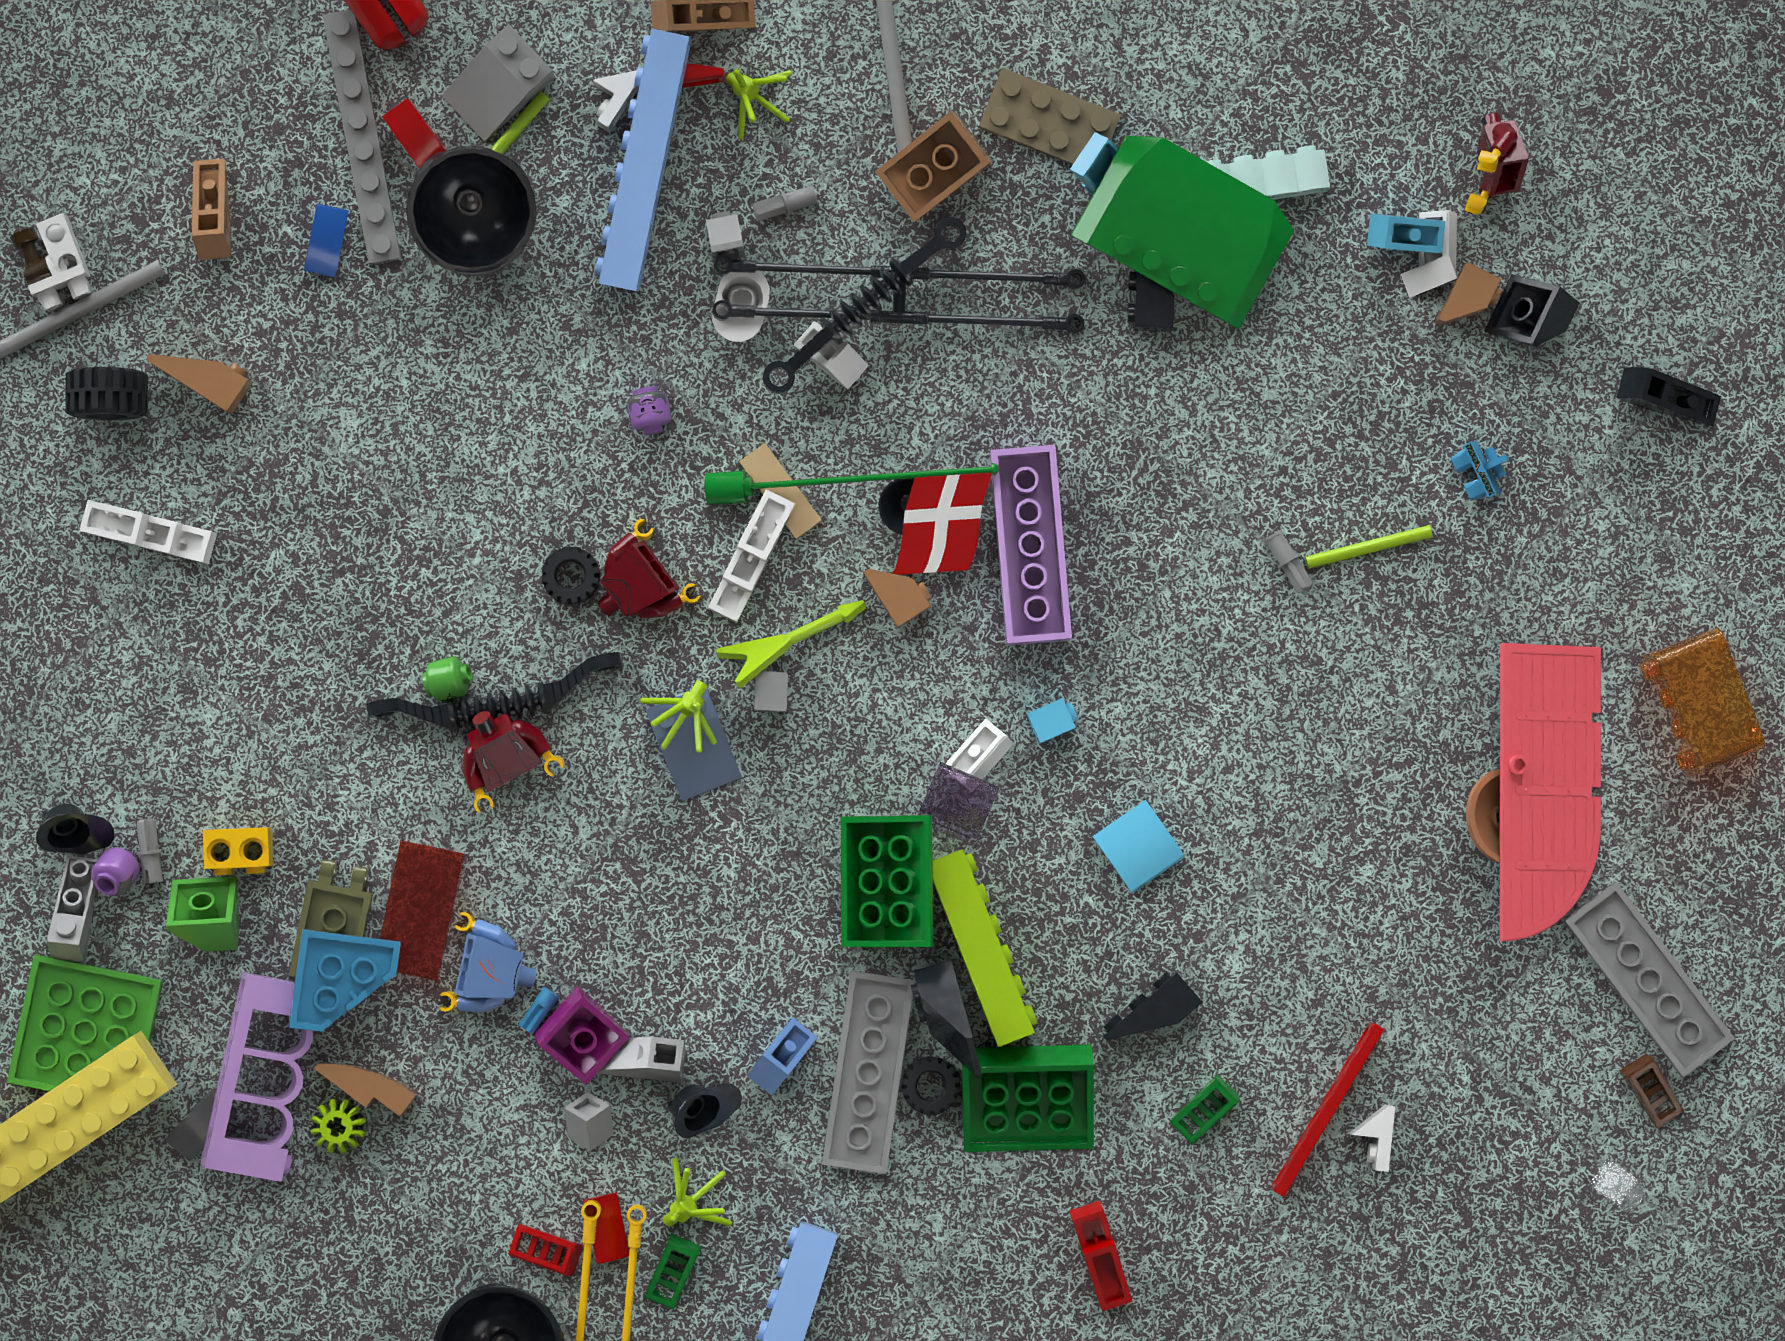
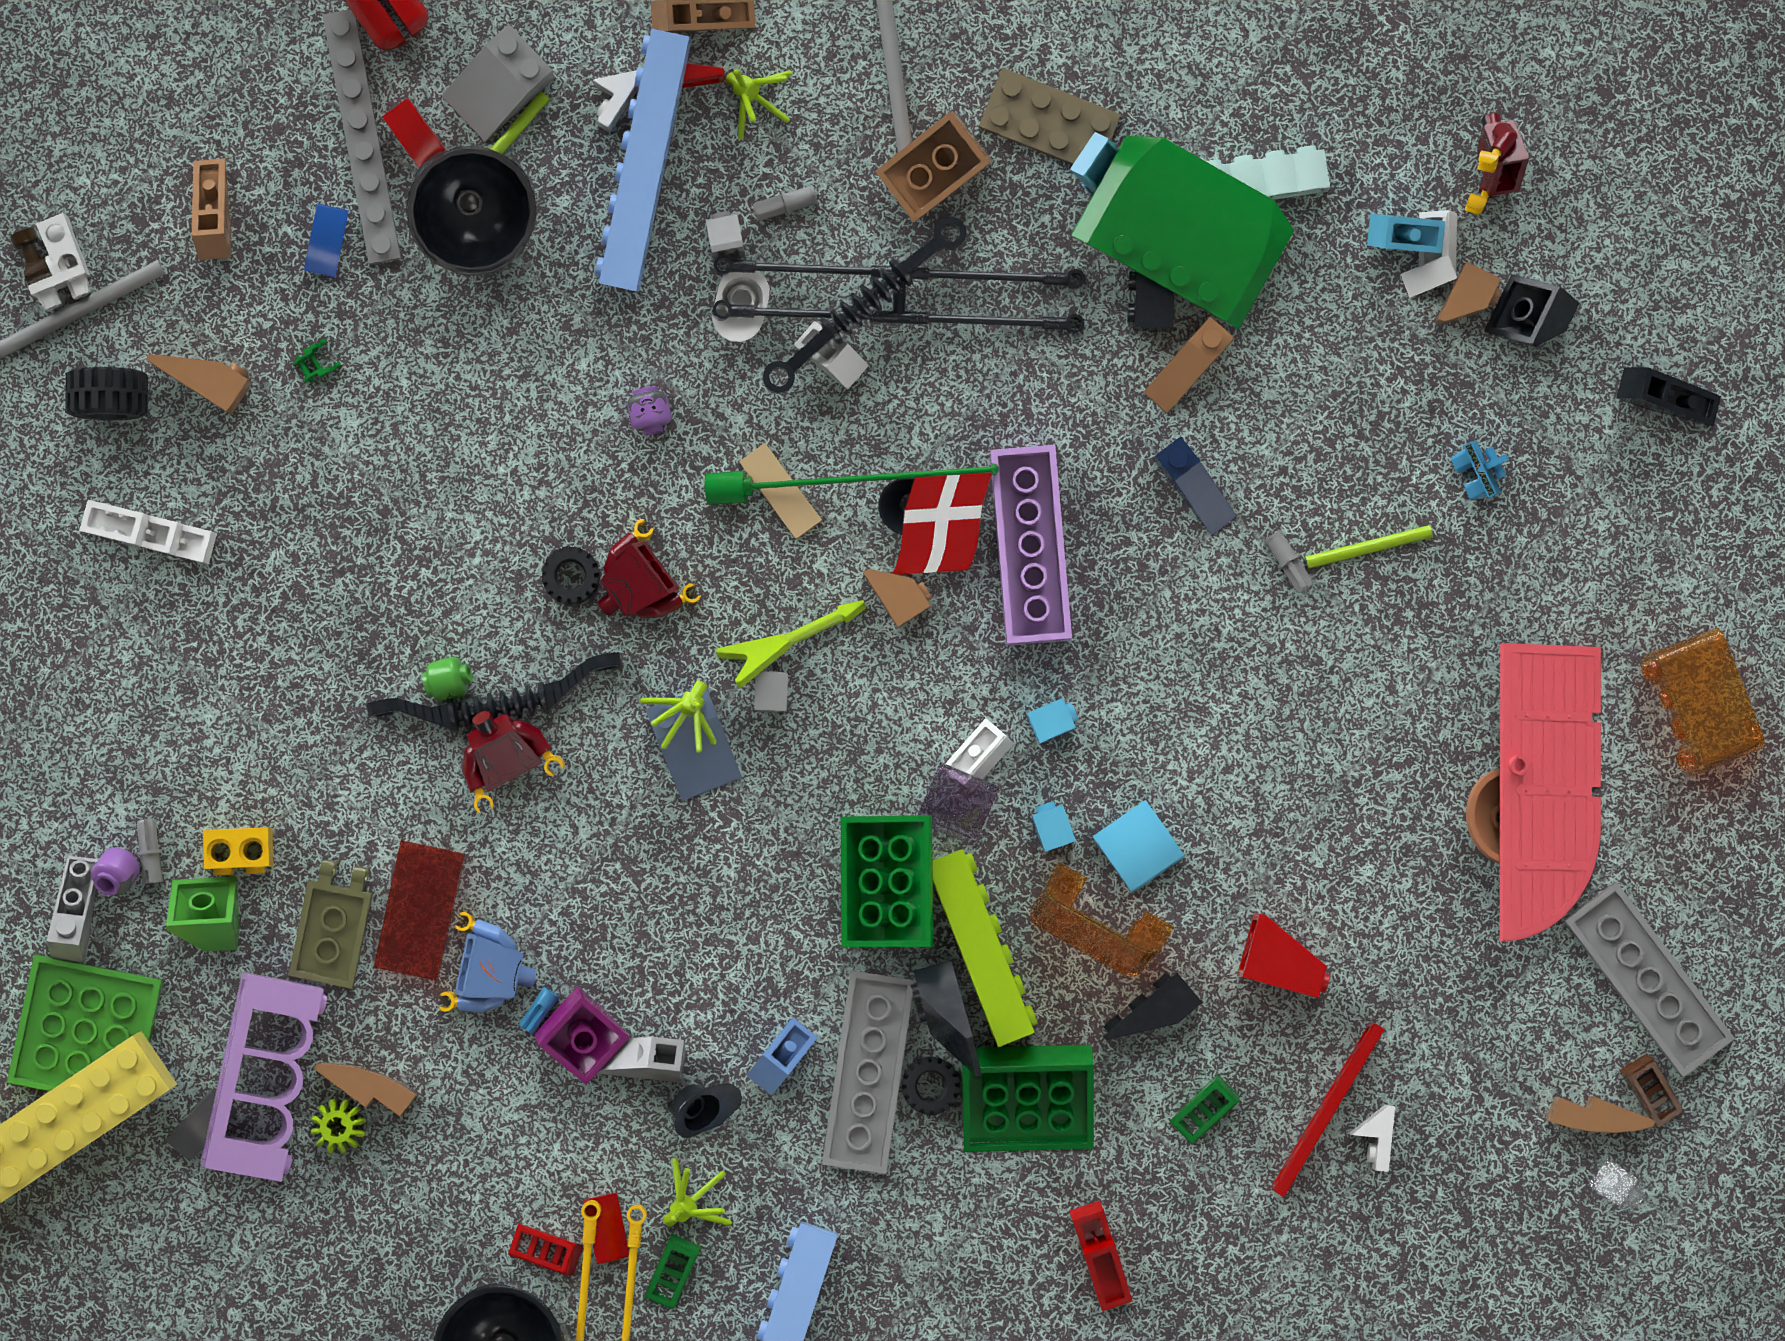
(71, 831): black piece -> none
(309, 353): none -> green piece
(337, 975): dark azure plate -> none
(589, 1121): light grey panel -> none
(751, 556): white slope -> none
(1052, 826): none -> medium azure brick
(1055, 915): none -> clear orange windscreen
(1189, 364): none -> medium nougat slope
(1194, 485): none -> dark blue slope
(1280, 960): none -> red slope
(1596, 1116): none -> medium nougat slope

